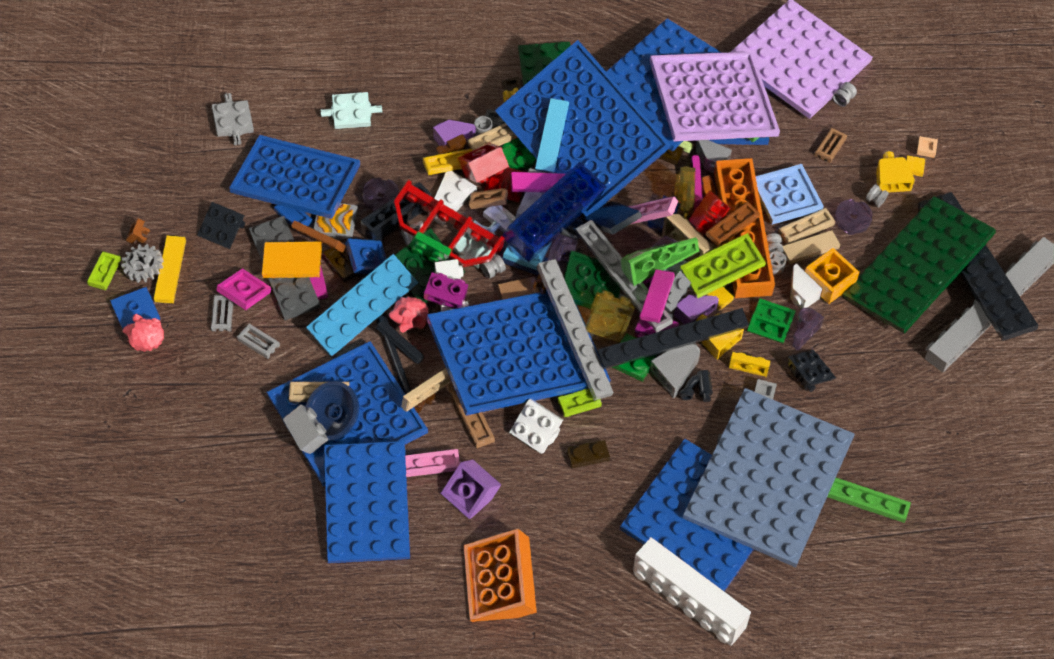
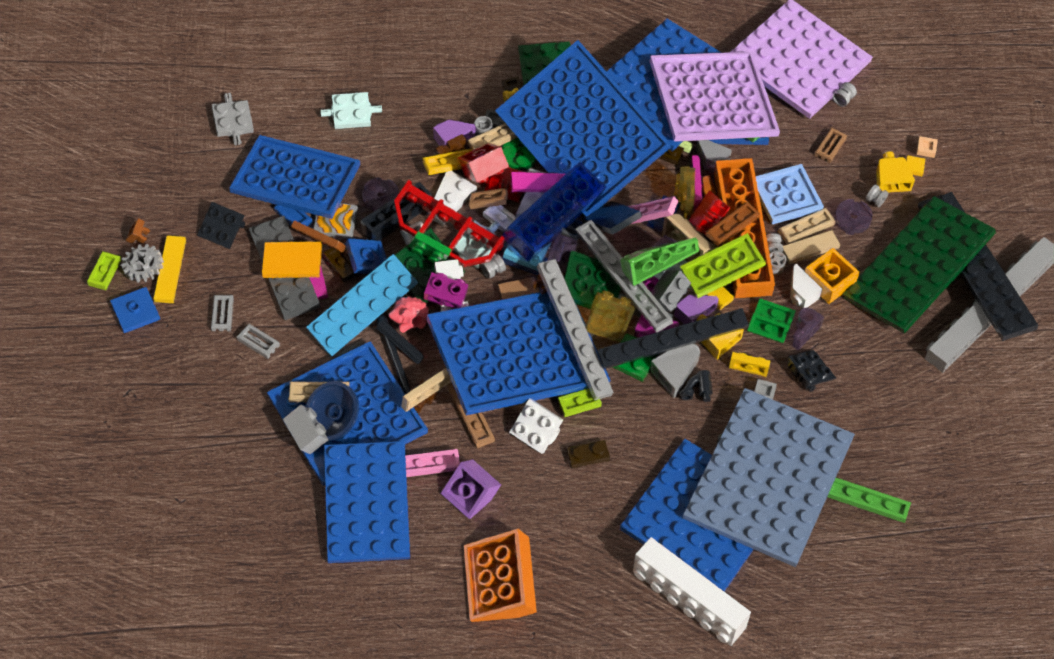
(144, 333): coral animal -> none
(243, 289): dark pink plate -> none
(552, 135): medium azure tile -> none
(657, 296): dark pink tile -> none

